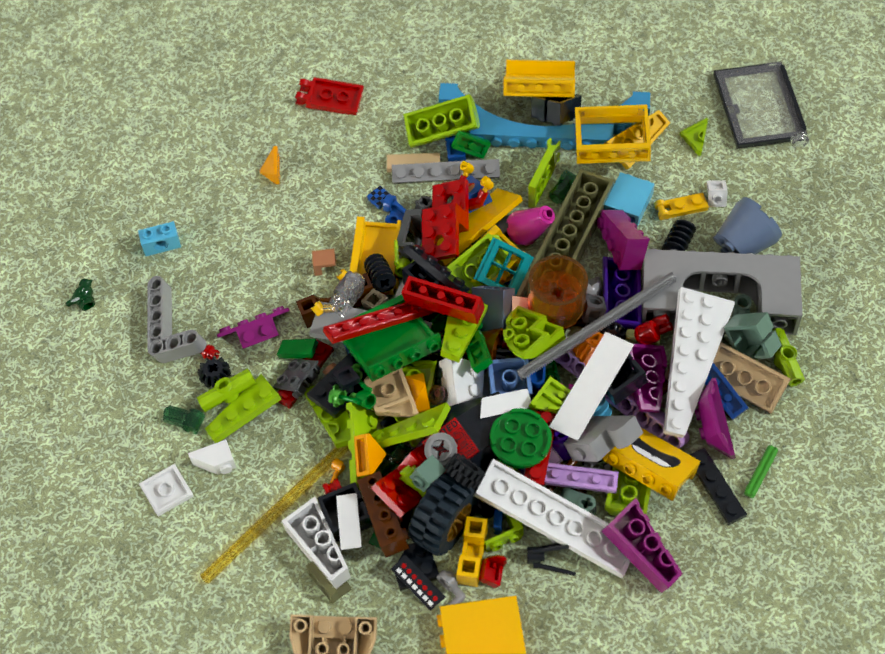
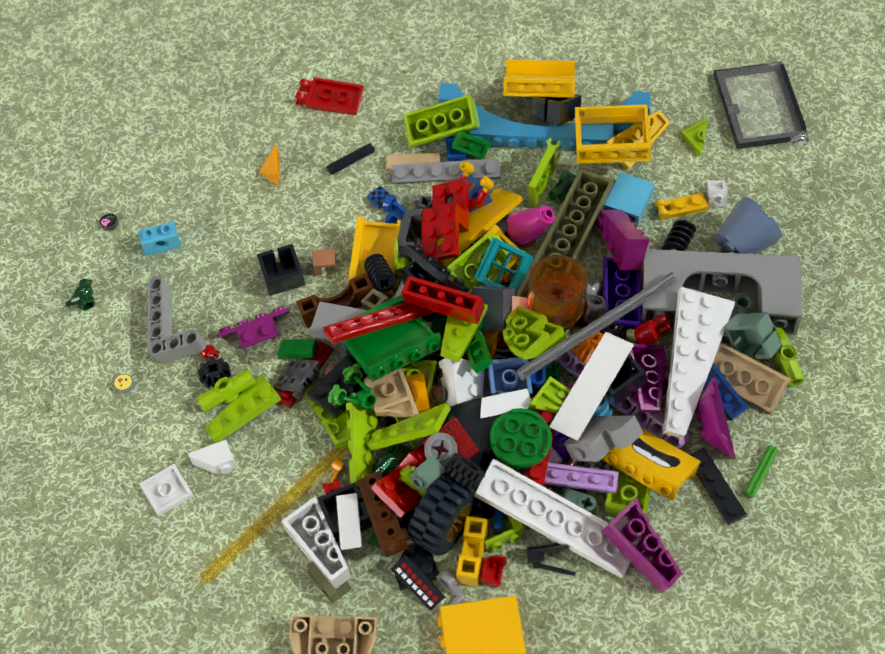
(109, 222): none -> tile
(123, 383): none -> tile
(187, 420): clear green piece -> none
(283, 274): none -> black piece
(344, 295): clear torso -> none
(346, 377): black plate -> none
(350, 158): none -> black axle
(367, 454): light orange slope -> none

